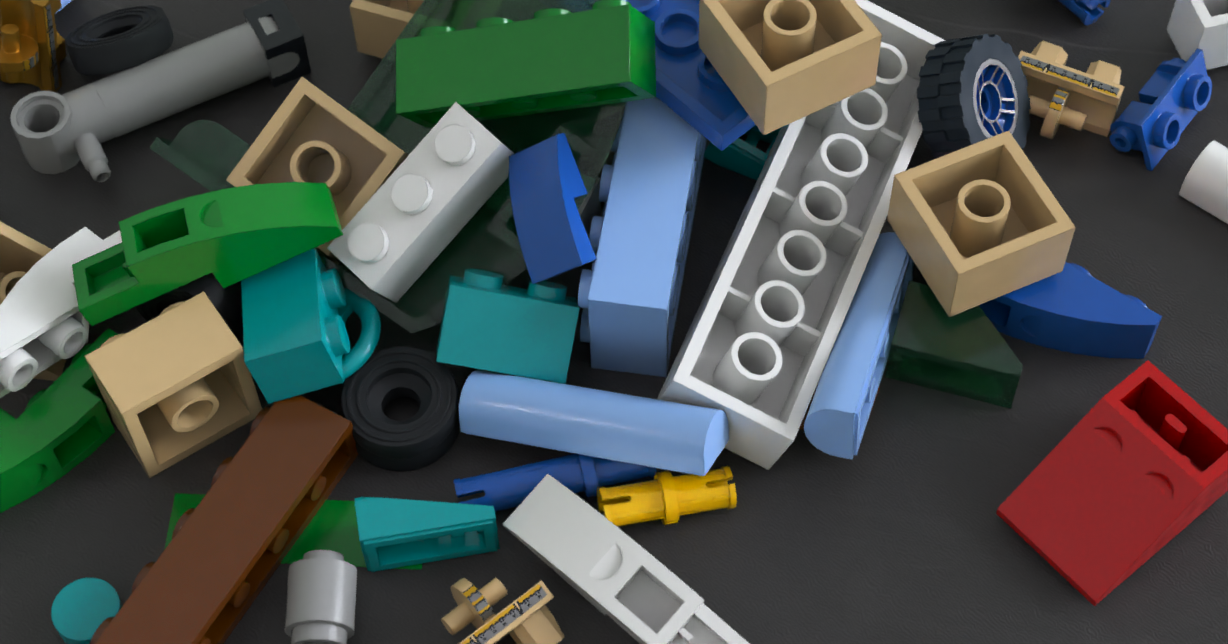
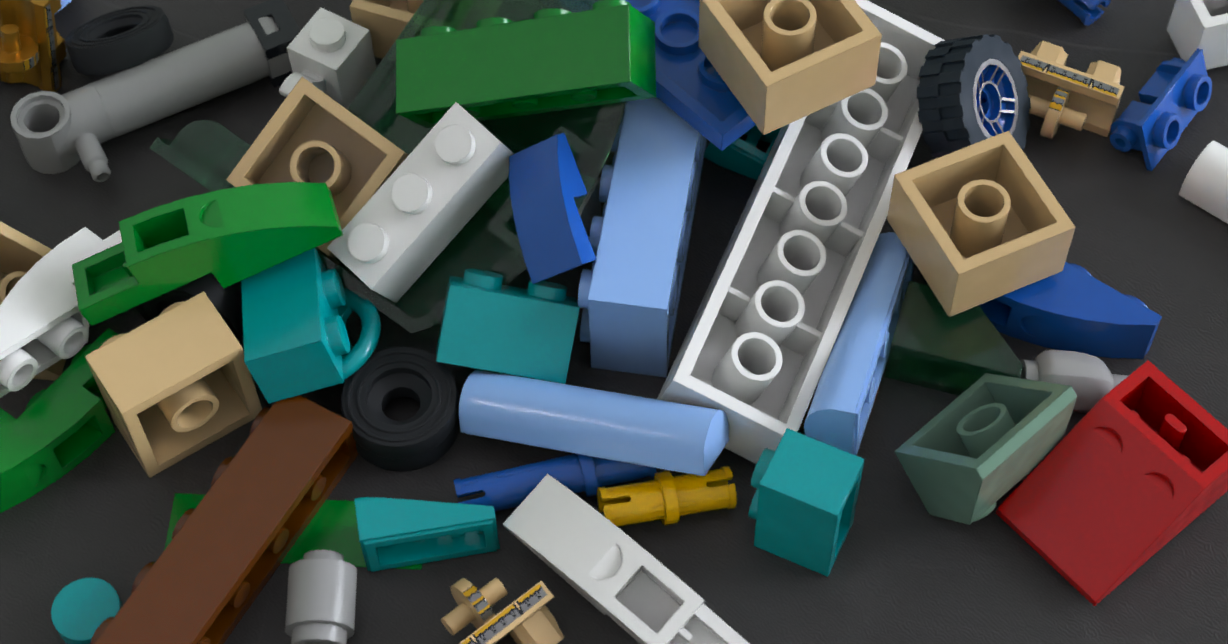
(331, 56): none -> white brick
(805, 500): none -> teal piece
(985, 444): none -> sand green slope
(1082, 371): none -> light grey plant

